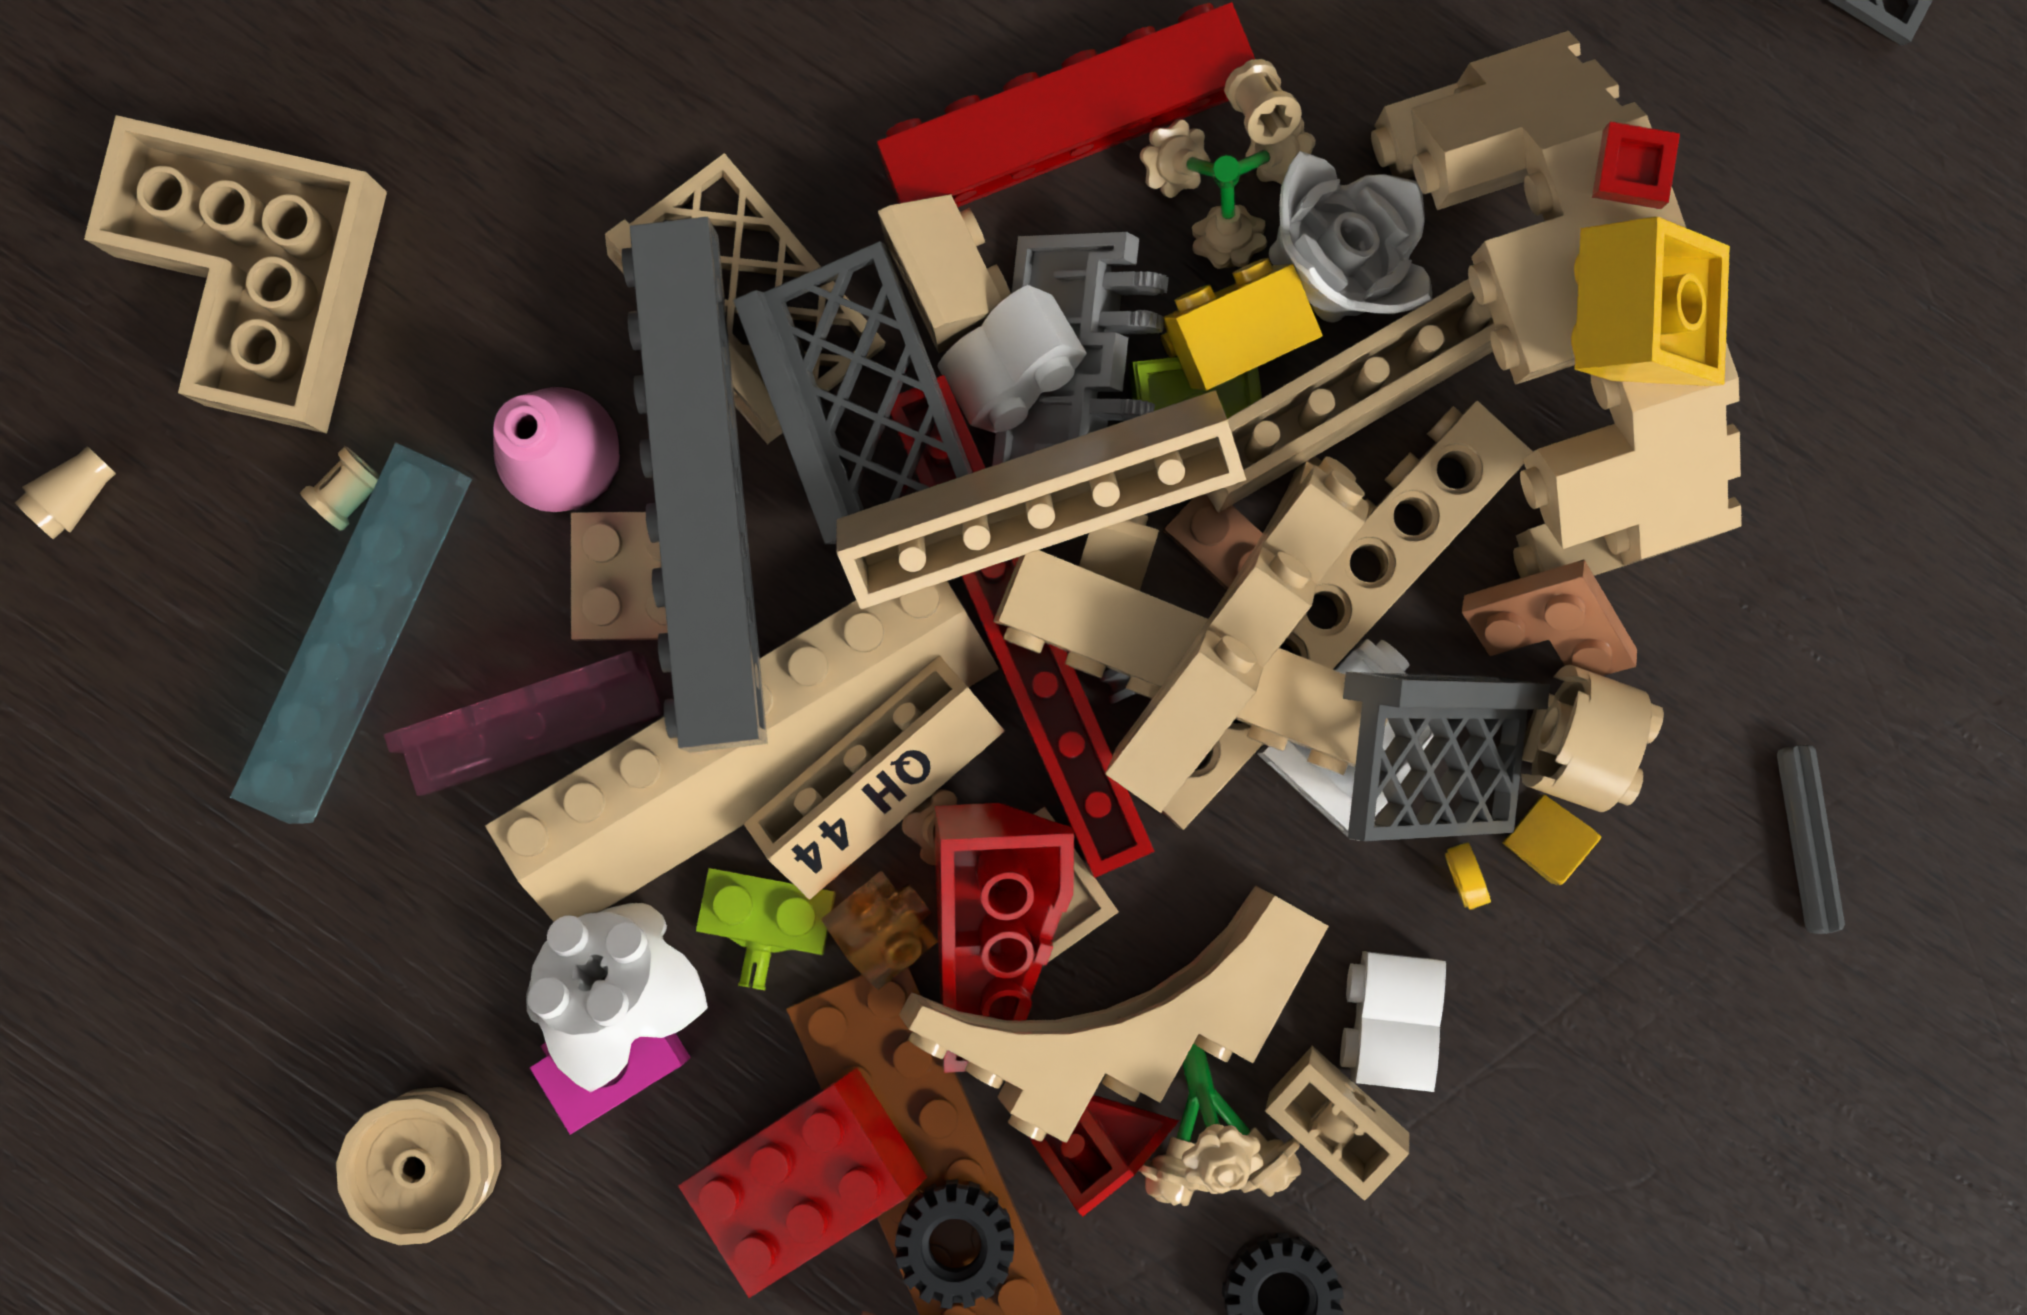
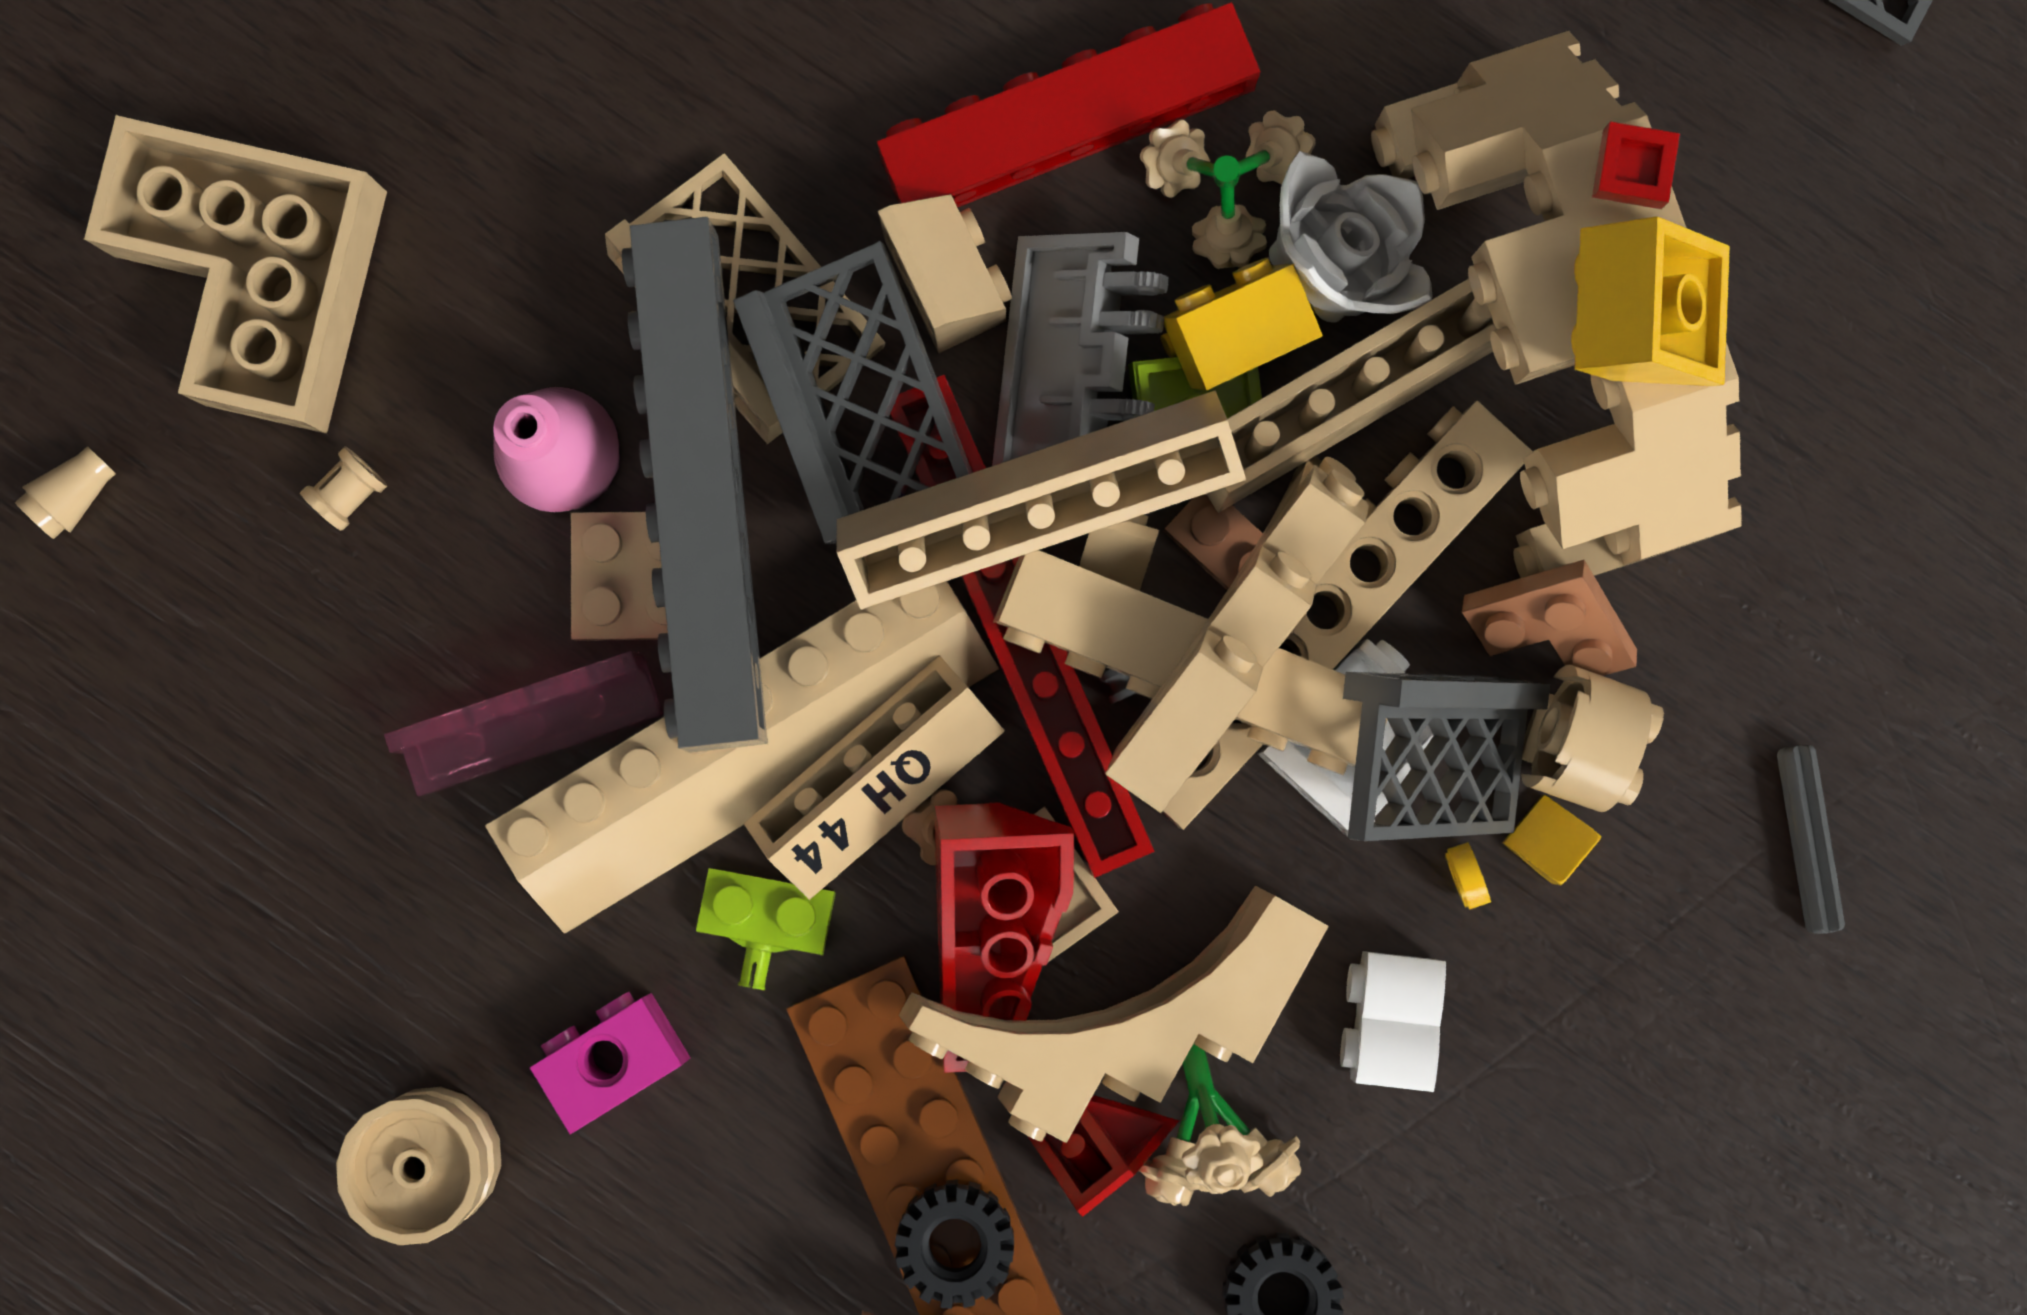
(351, 637): clear light blue brick -> none
(594, 1021): white brick -> none
(803, 1182): red brick -> none
(881, 929): clear orange brick -> none
(1012, 360): white brick -> none
(1267, 109): tan bush -> none
(1338, 1123): tan brick -> none

